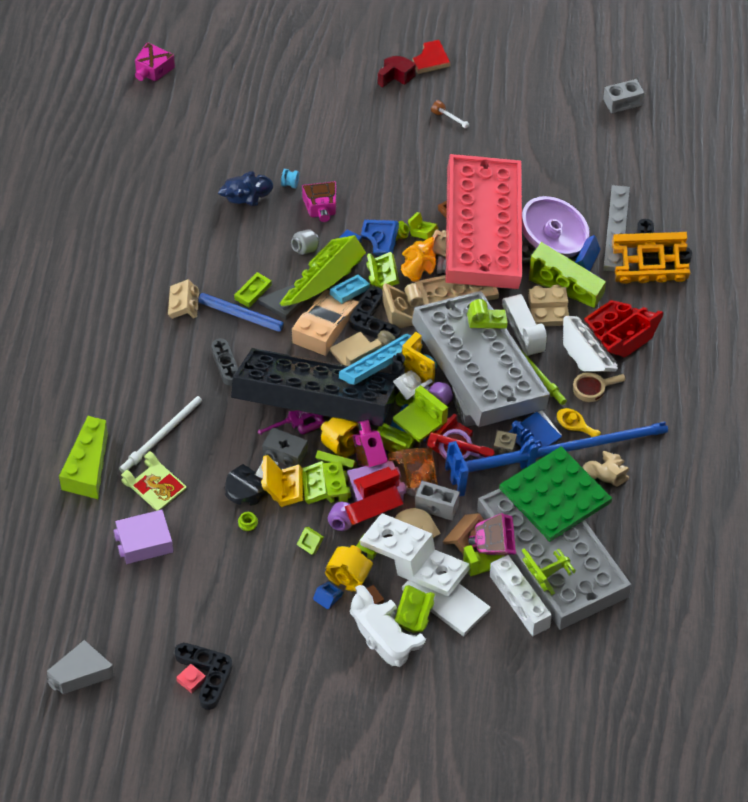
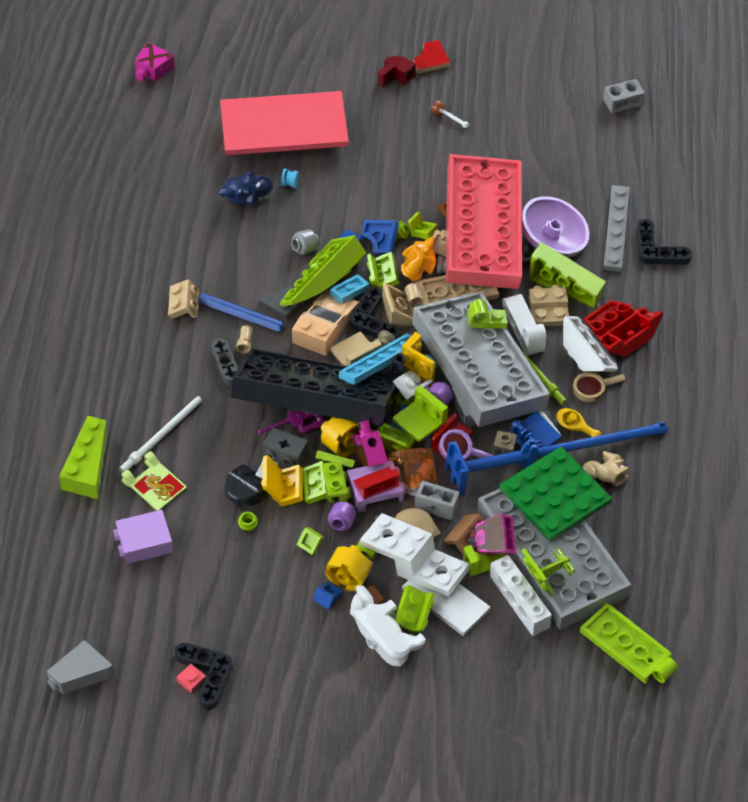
(244, 342): none -> tan pin
(253, 290): lime plate -> none
(283, 123): none -> coral piece
(320, 199): torso -> none
(373, 505): red beam -> none
(482, 451): red hinge -> none
(588, 253): blue slope -> none
(629, 645): none -> lime hinge
(650, 243): light orange fence -> none

